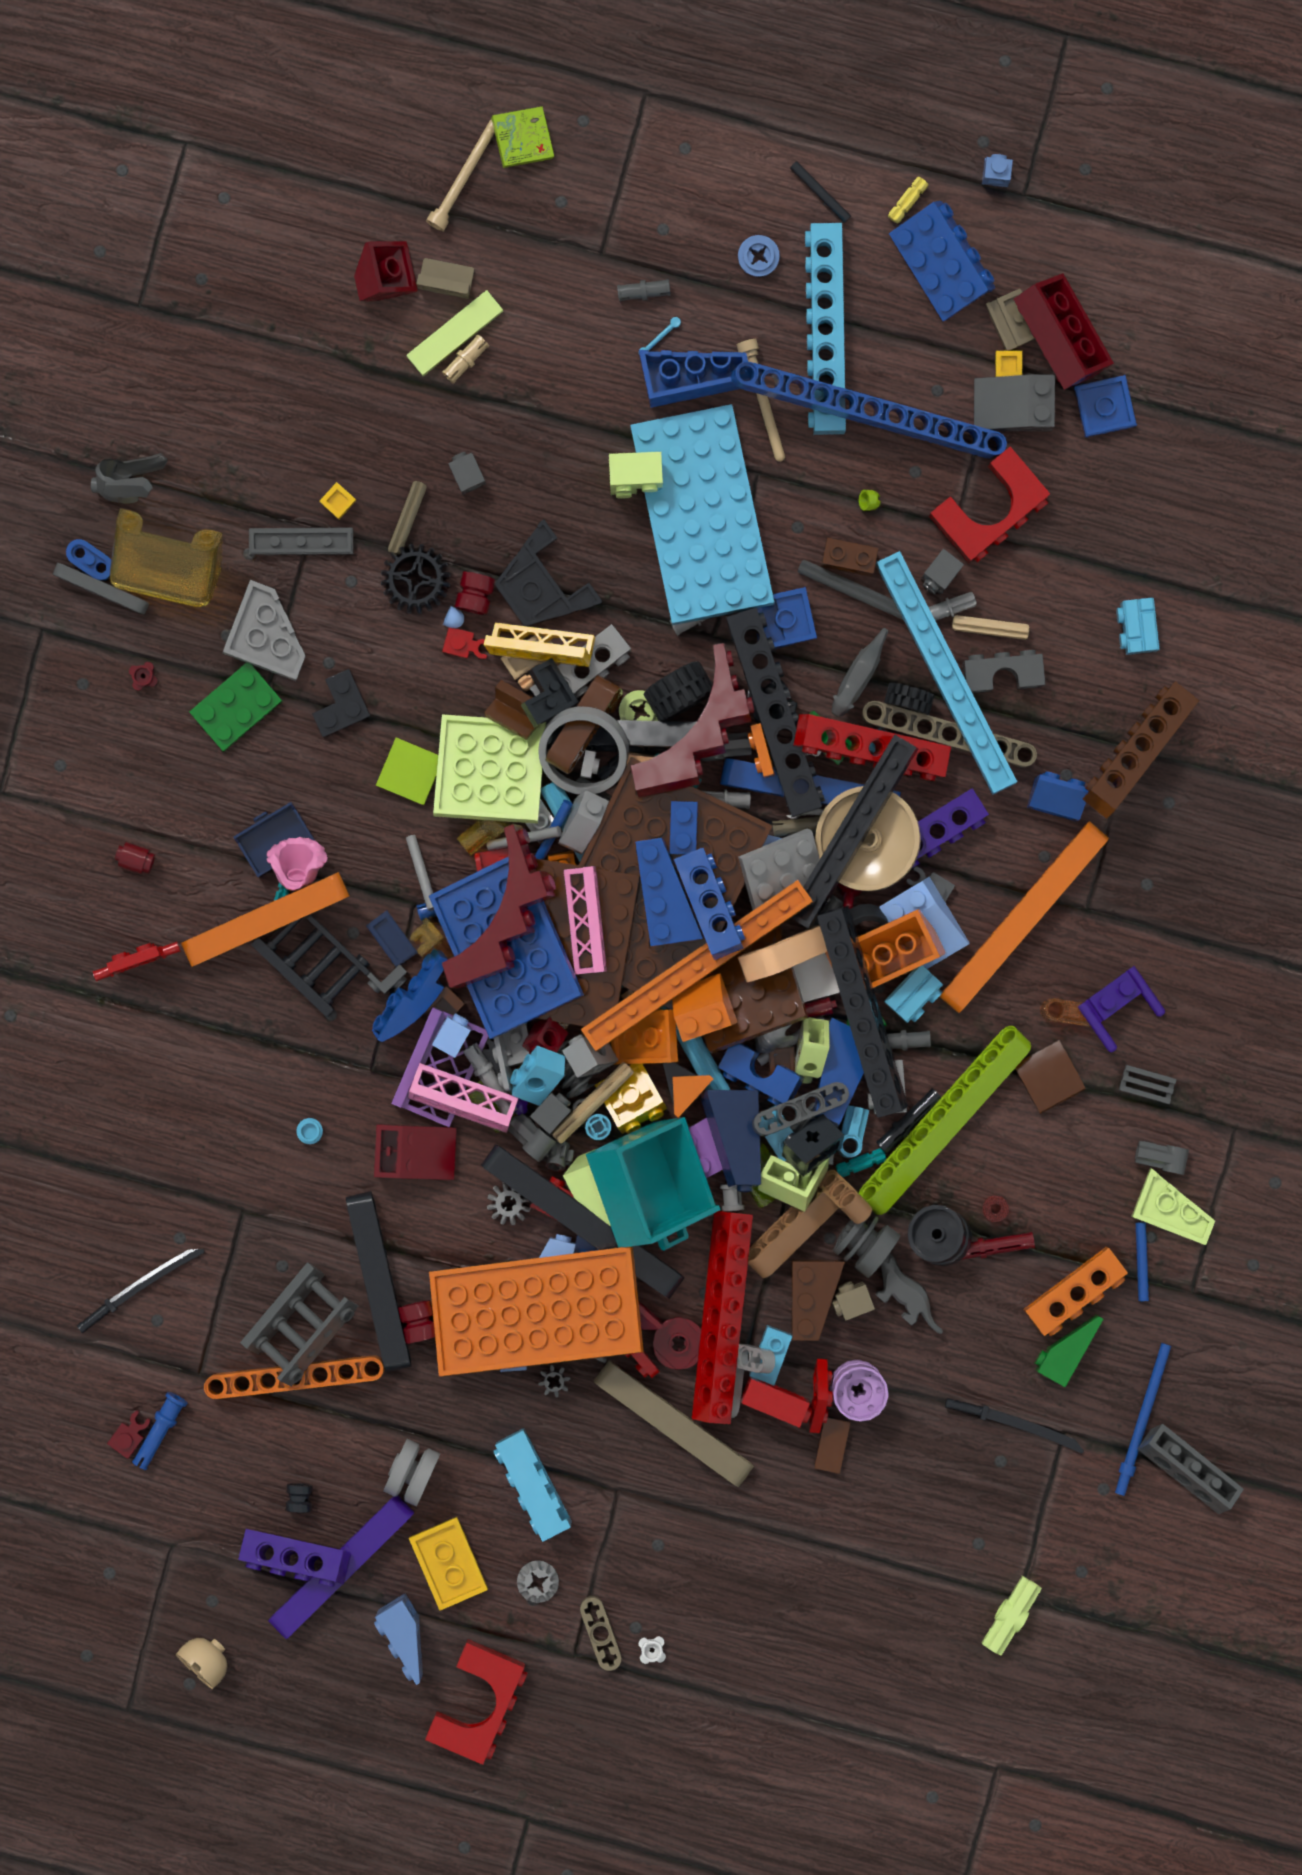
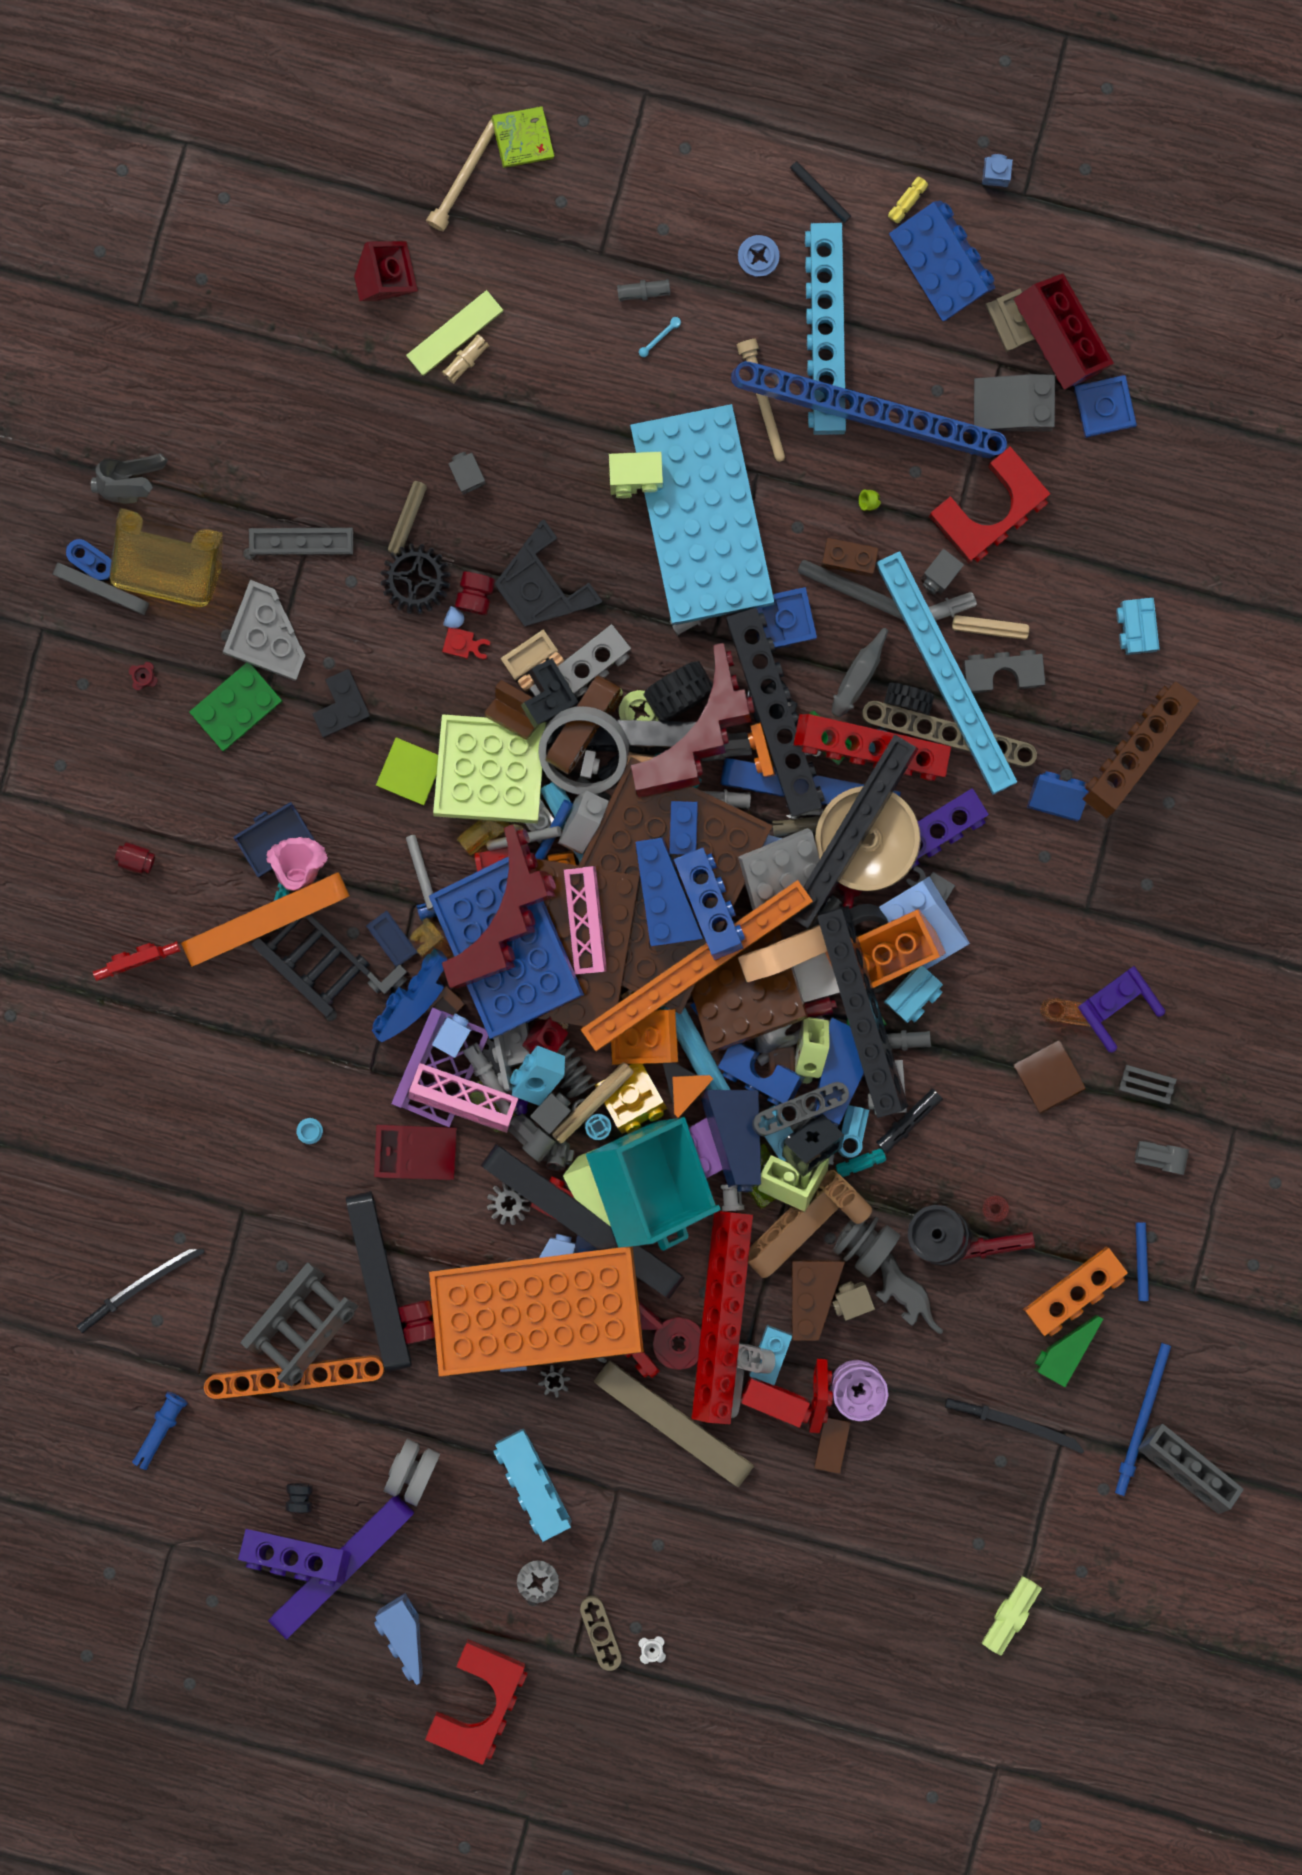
(126, 1437): dark red plate -> none
(204, 1660): tan cylinder -> none
(337, 500): yellow plate -> none
(445, 278): dark tan panel -> none
(448, 1563): yellow plate -> none
(540, 650): yellow fence -> none
(585, 1059): light grey brick -> none
(690, 375): blue wedge -> none
(703, 1008): orange slope -> none
(945, 1119): lime beam -> none
(1008, 363): yellow plate -> none
(1024, 917): orange beam -> none
(1171, 1210): yellowish green wing -> none

